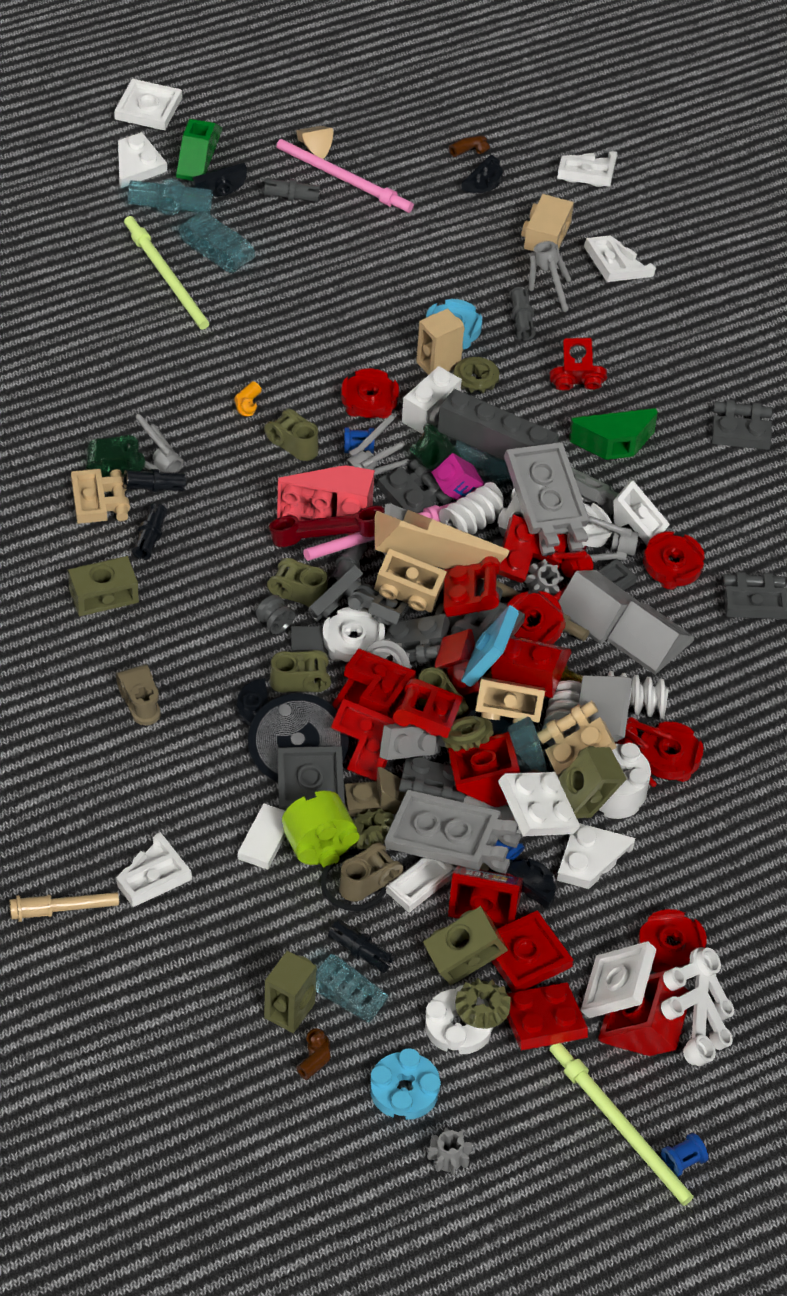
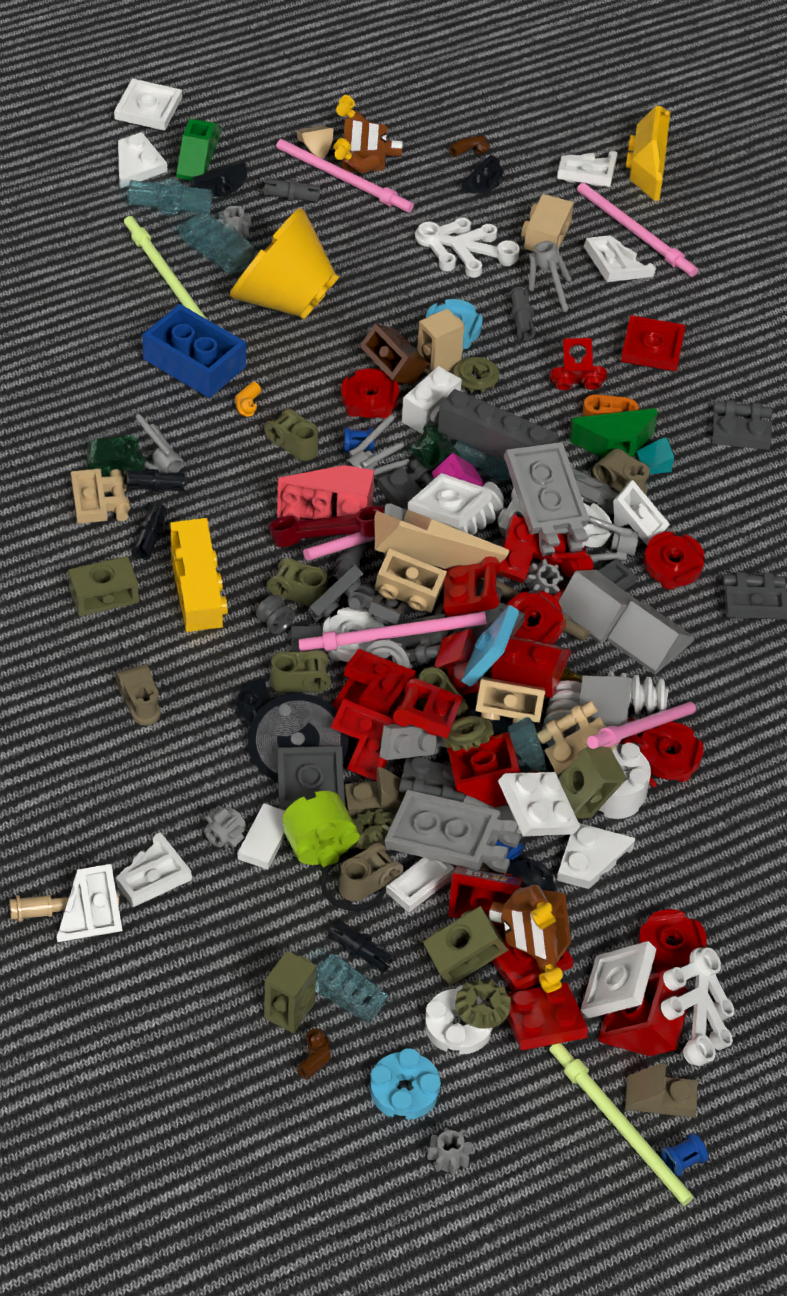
(91, 905): none -> white wing
(194, 350): none -> blue brick
(196, 575): none -> yellow wedge
(225, 827): none -> light grey gear
(234, 218): none -> light grey gear
(290, 271): none -> yellow cone
(331, 640): none -> bright pink bar
(364, 142): none -> torso
(394, 354): none -> reddish brown brick
(433, 236): none -> white plant
(450, 500): none -> white plate
(537, 925): none -> dark orange torso
(607, 405): none -> orange beam
(612, 735): none -> bright pink bar
(619, 468): none -> dark tan piece
(649, 152): none -> yellow wedge
(653, 343): none -> red plate
(657, 456): none -> teal slope
(658, 1094): none -> dark tan slope
(672, 255): none -> bright pink bar

